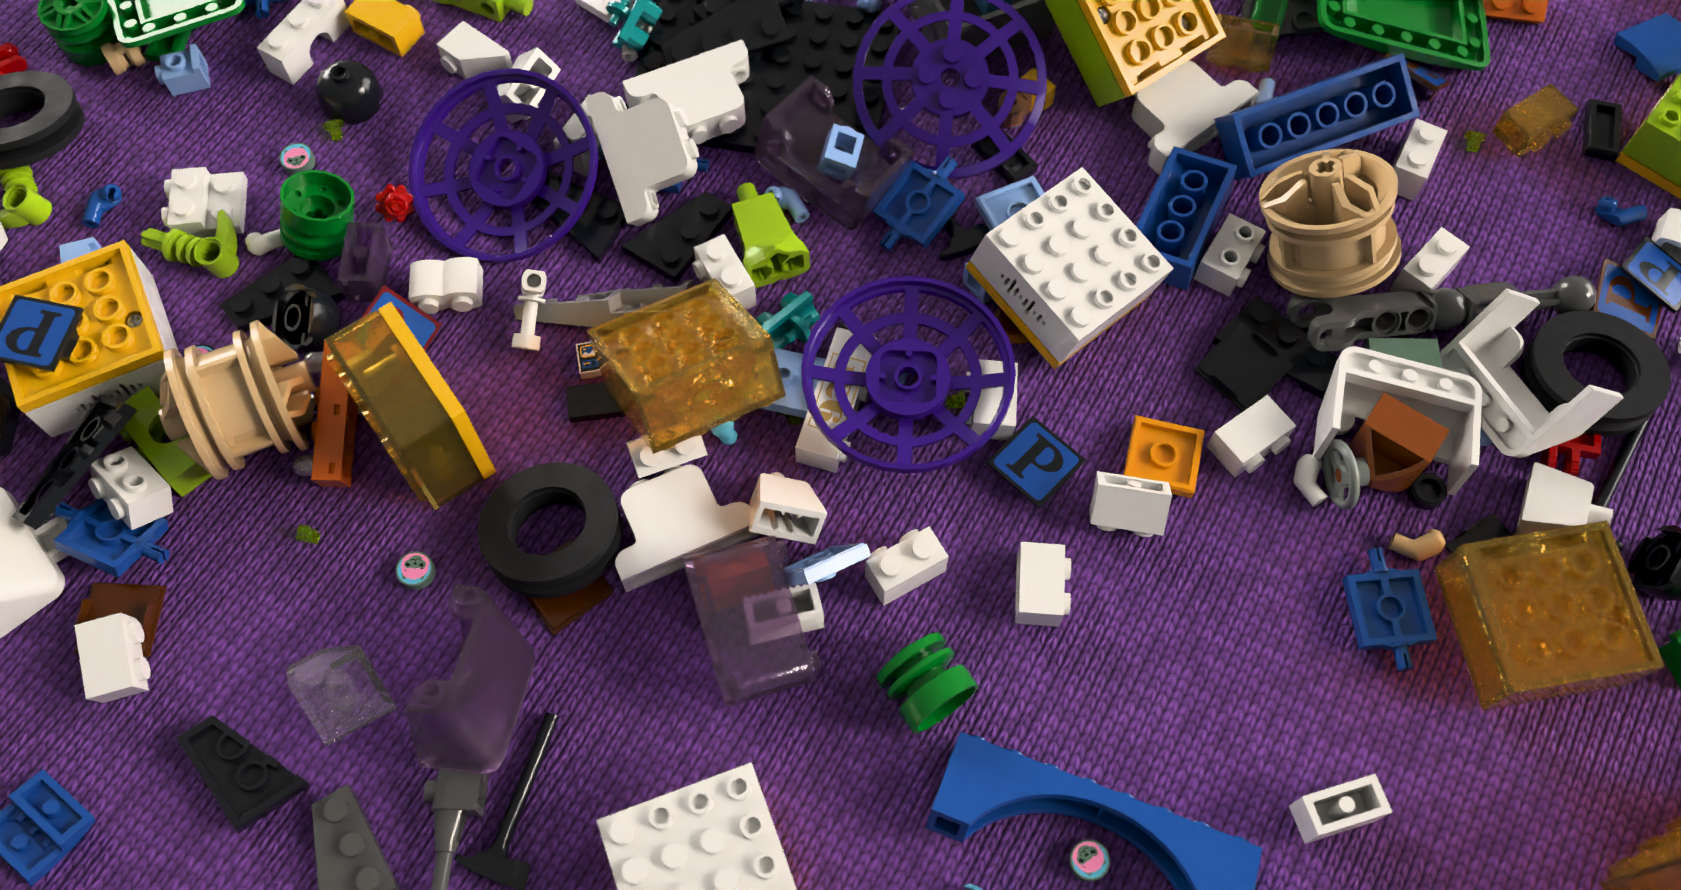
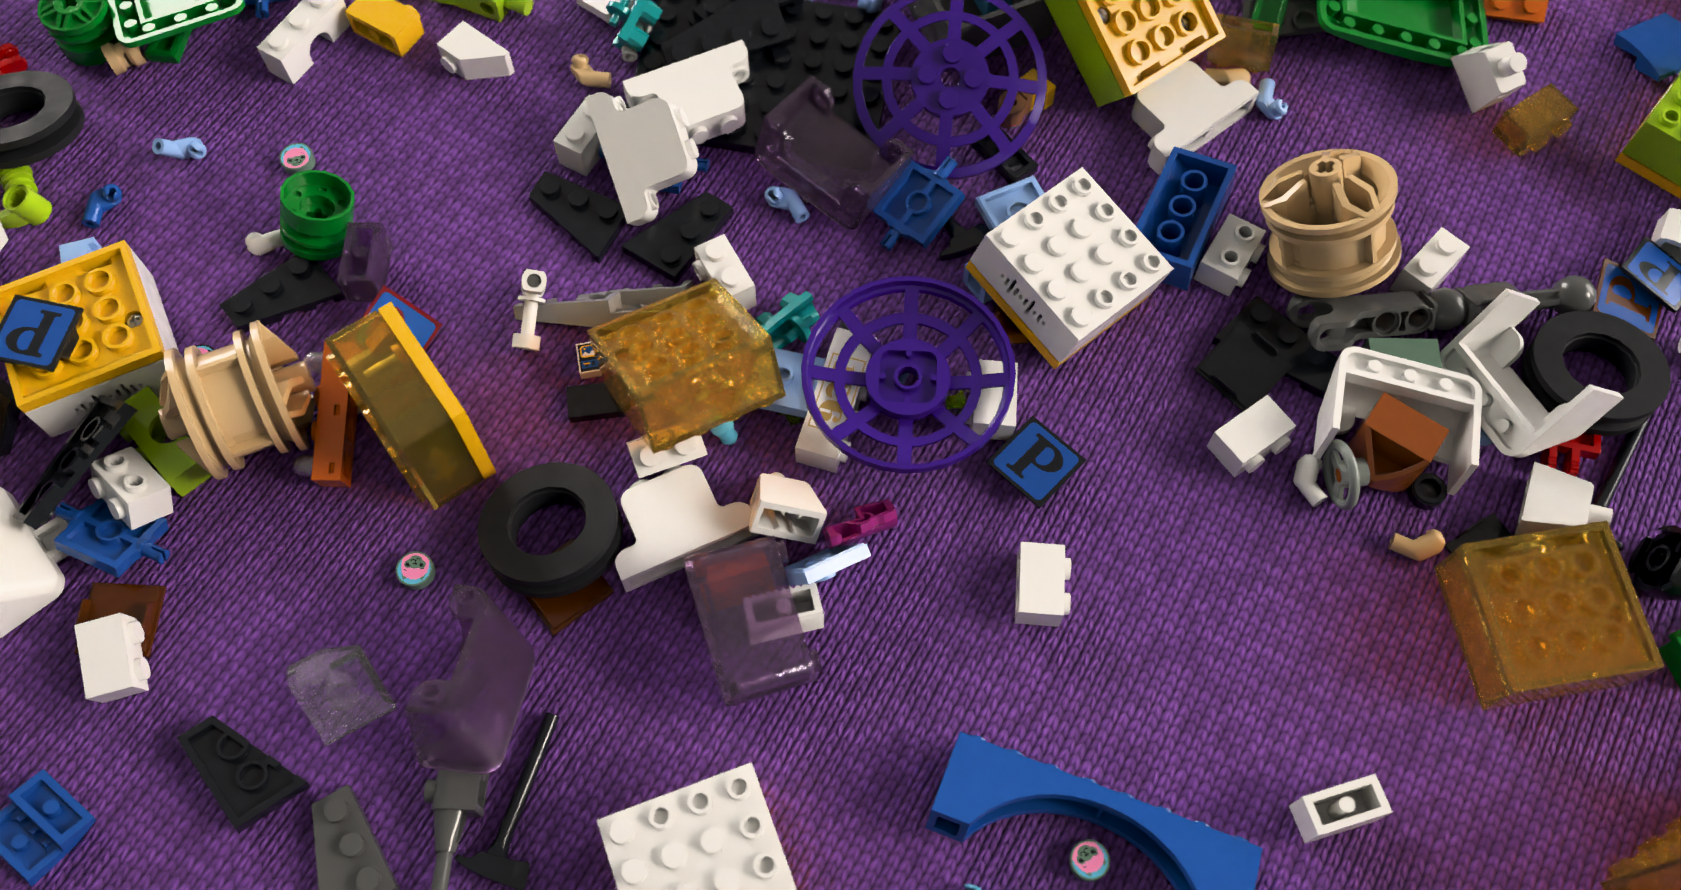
(180, 149): none -> light blue arm
(183, 71): light blue brick -> none
(198, 196): white plate -> none
(213, 253): lime piece -> none
(305, 318): black cylinder -> none
(307, 534): clear neon green piece -> none
(334, 127): clear neon green piece -> none
(348, 91): black cylinder -> none
(394, 203): red plant -> none
(446, 284): white brick -> none
(490, 158): dark purple dish -> none
(524, 93): white brick -> none
(586, 75): none -> tan arm
(766, 238): lime piece -> none
(840, 152): light blue brick -> none
(869, 520): none -> magenta slope
(905, 565): white brick -> none
(922, 676): green wheel -> none
(1130, 504): white brick -> none
(1164, 454): light orange plate -> none
(1226, 76): none -> tan arm
(1318, 116): blue brick -> none
(1389, 609): blue plate -> none
(1417, 157): white brick -> none
(1425, 76): reddish brown piece -> none
(1474, 139): clear neon green piece -> none
(1489, 73): none -> white torso
(1602, 130): black tile -> none
(1608, 211): blue arm -> none

